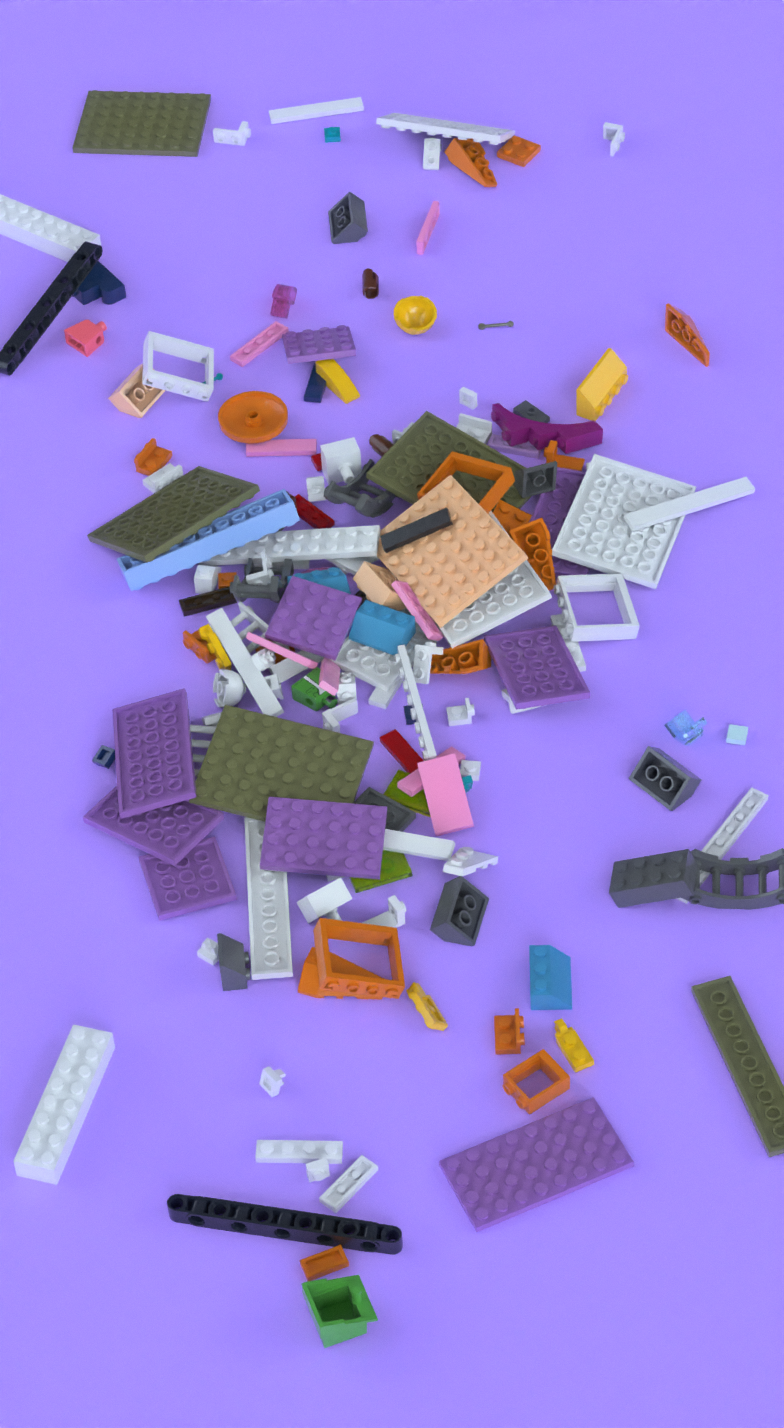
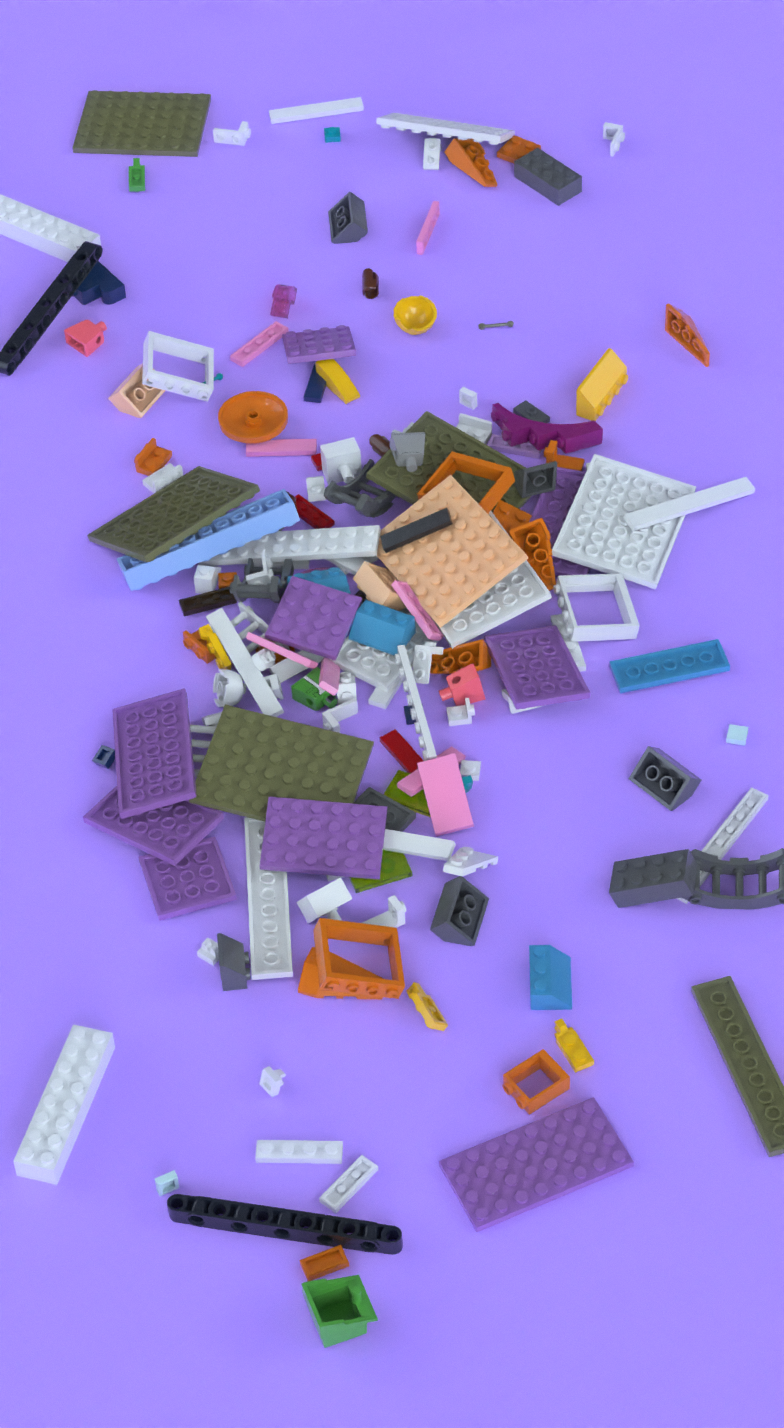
(136, 176): none -> bright green hinge
(167, 1183): none -> tile
(317, 1170): white plate -> none
(408, 449): none -> light grey torso
(462, 685): none -> coral torso
(507, 1033): orange bracket -> none
(548, 176): none -> dark grey brick
(669, 666): none -> dark azure plate
(685, 729): clear light blue brick -> none

